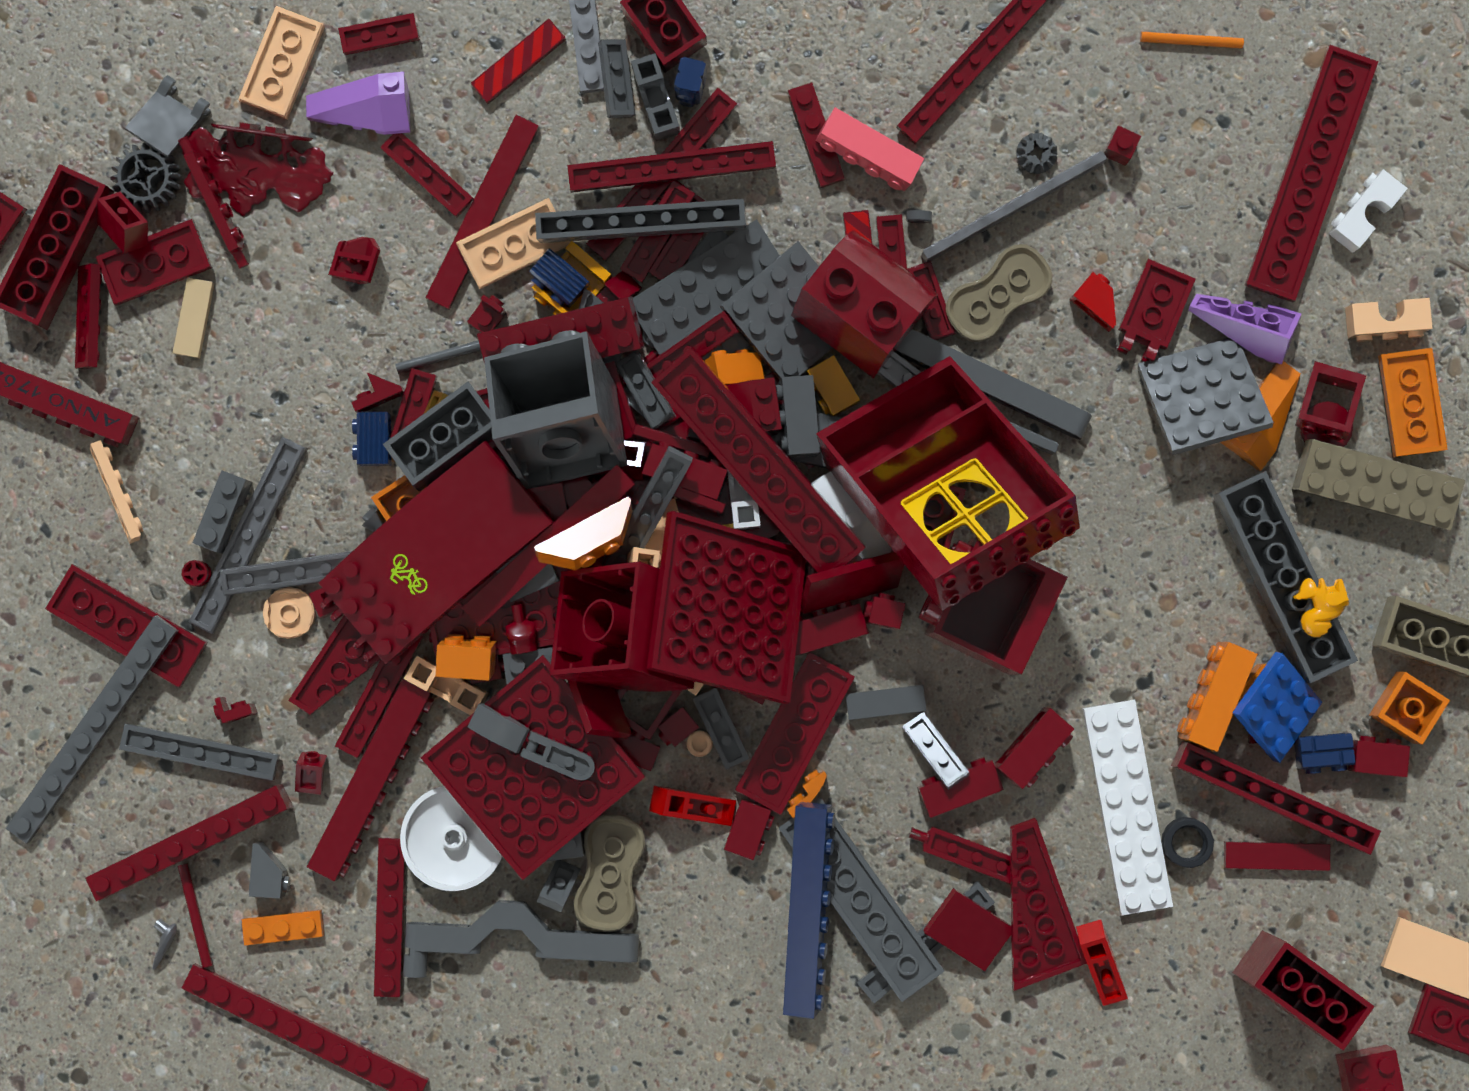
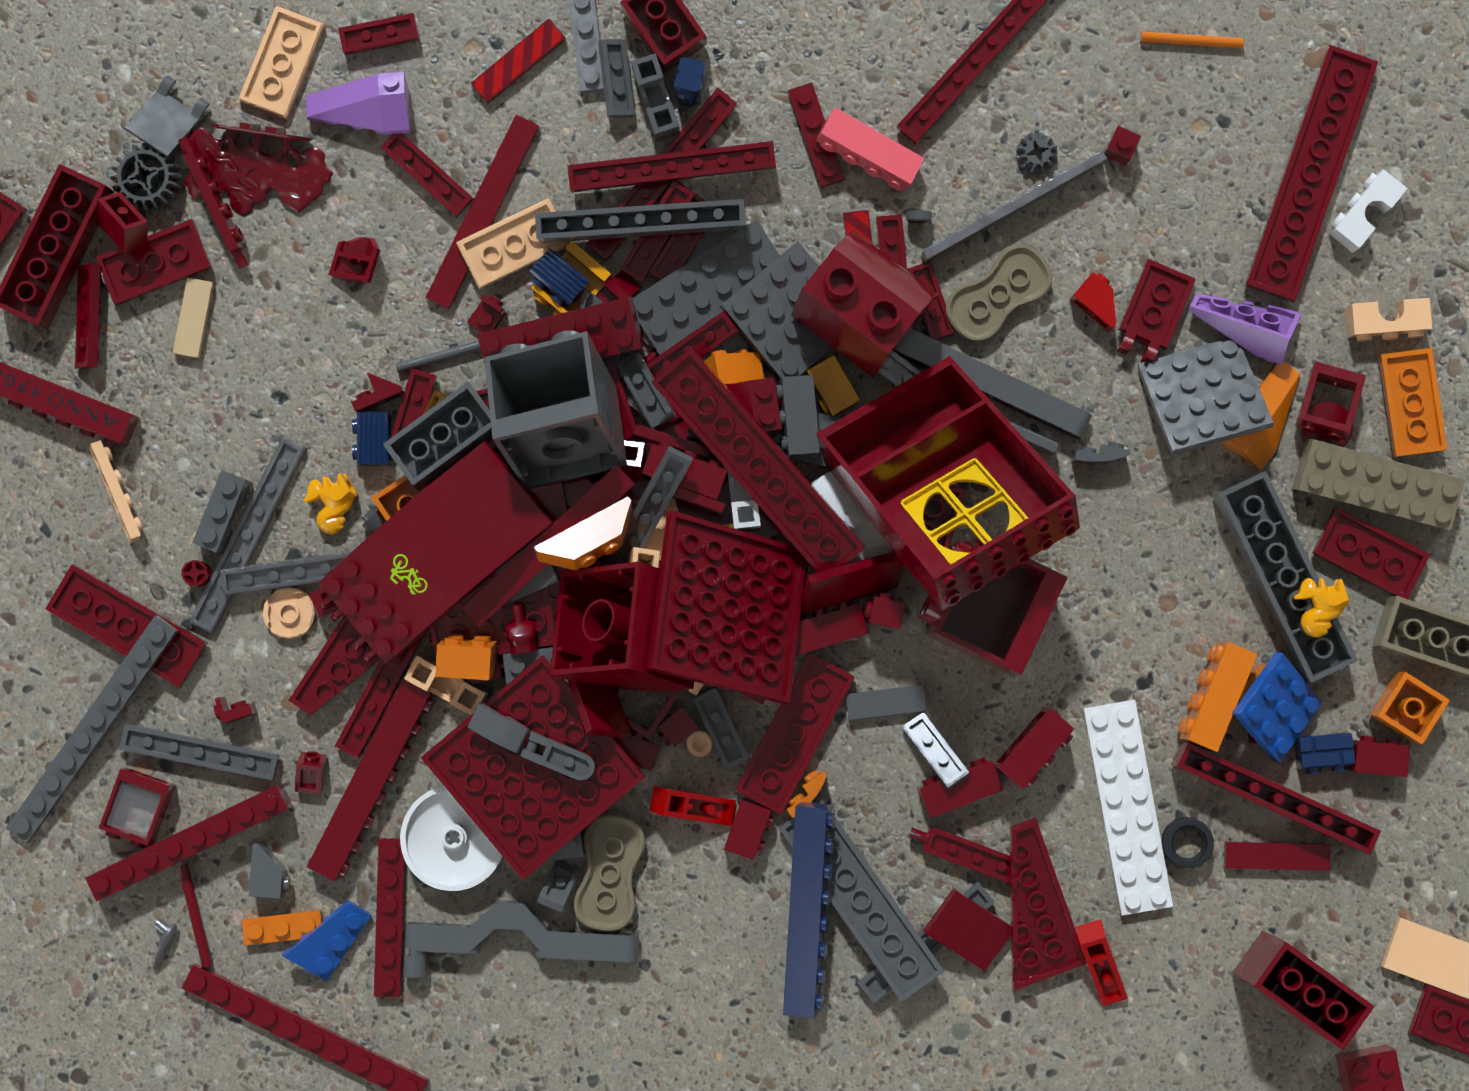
(136, 810): none -> window
(328, 943): none -> blue wing
(337, 500): none -> light orange animal
(1107, 454): none -> dark grey slope
(1370, 553): none -> dark red plate

